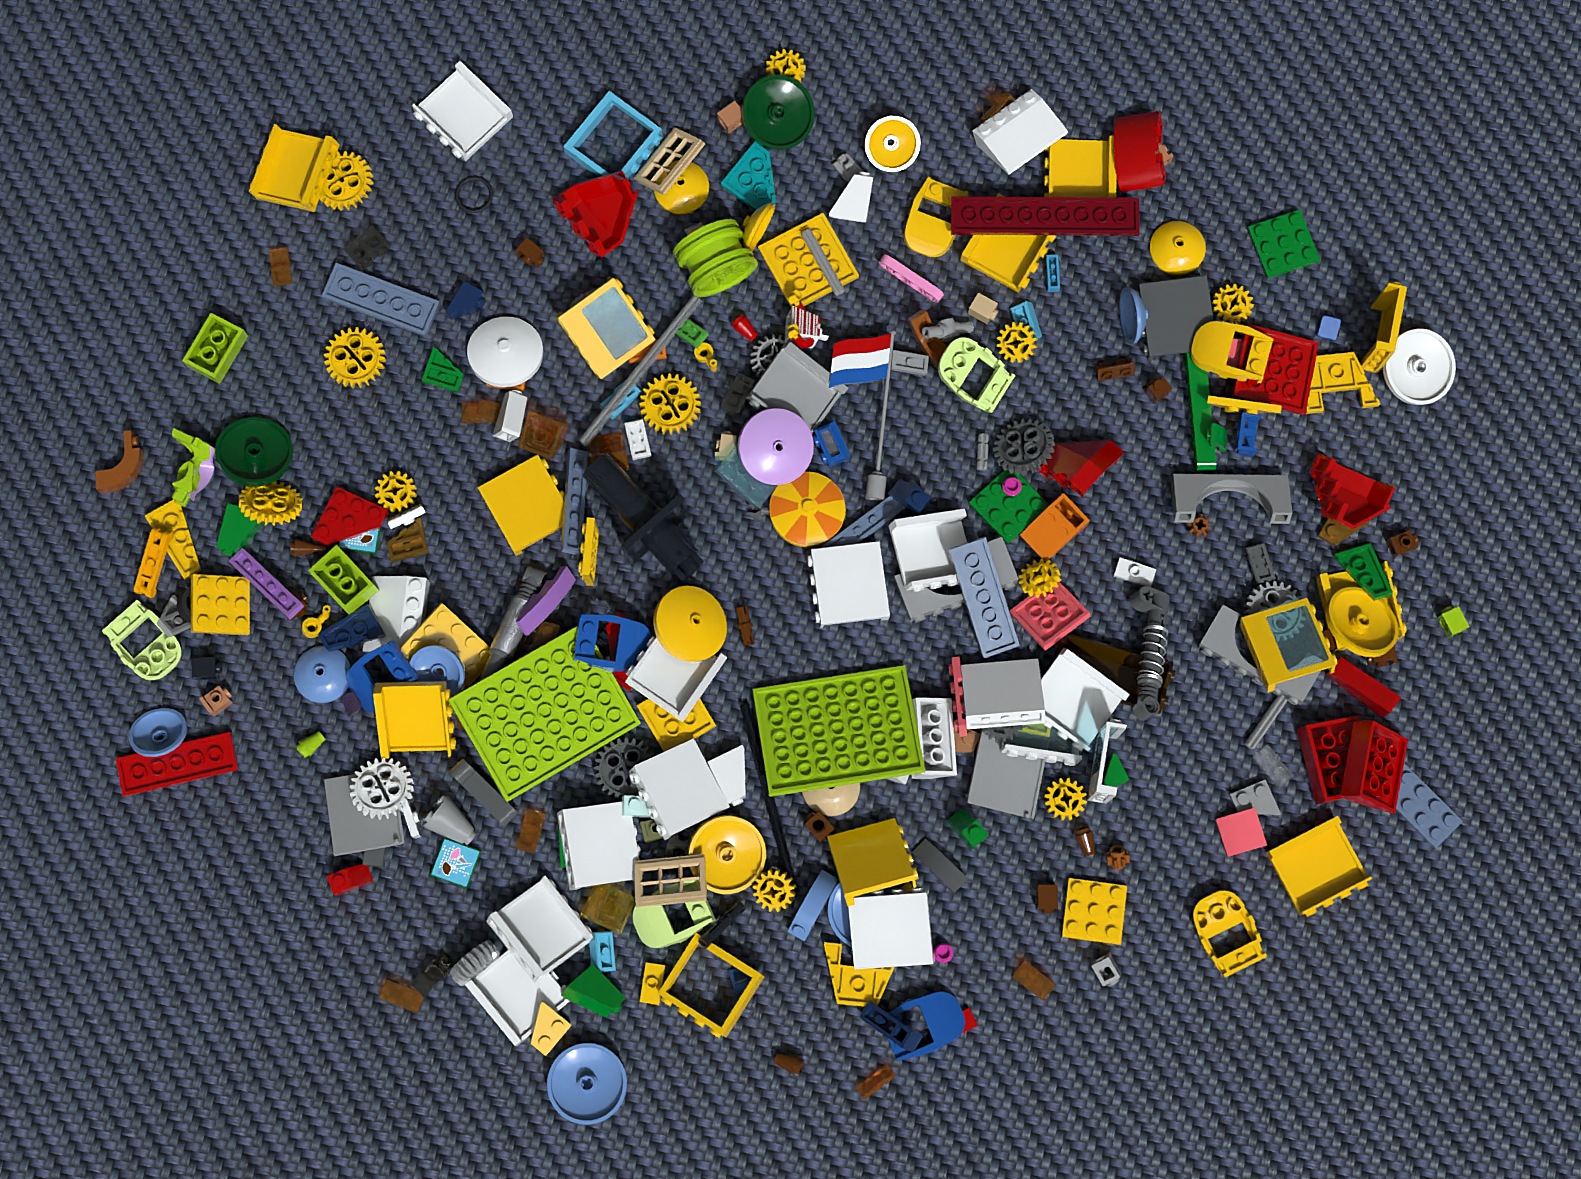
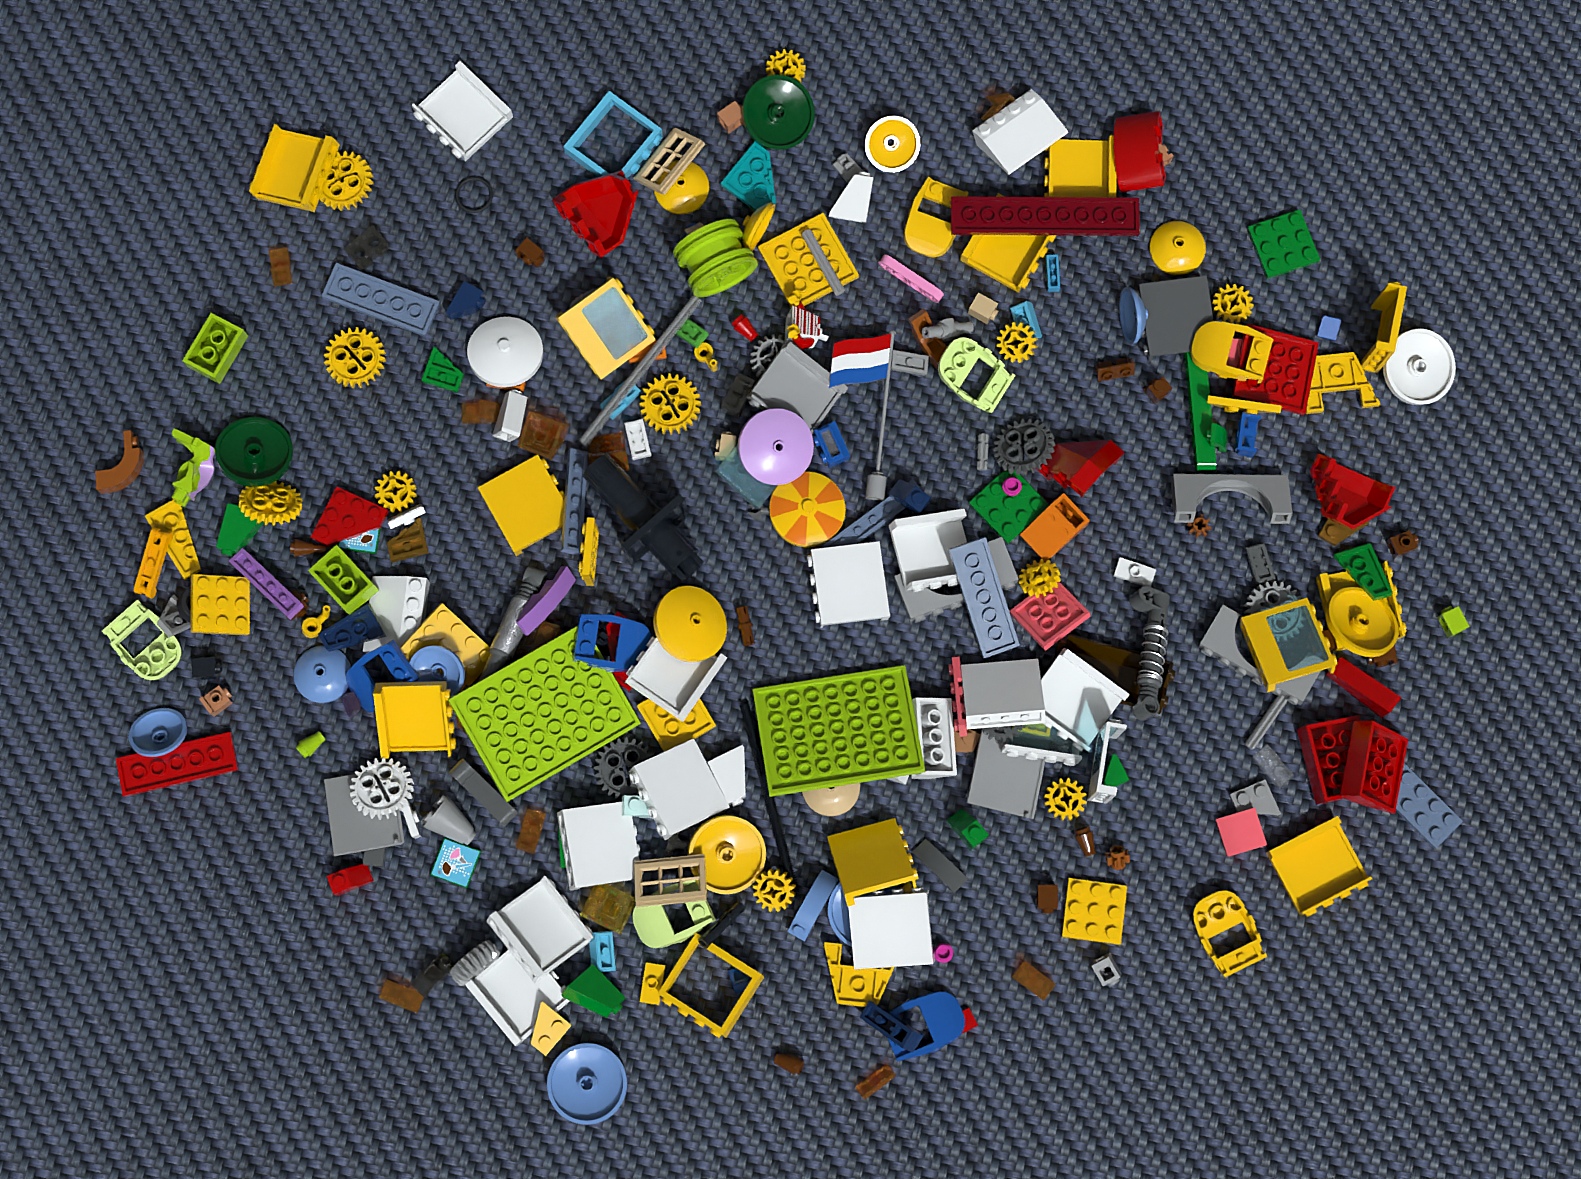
(648, 833): olive brick -> none
(822, 834): reddish brown brick -> none

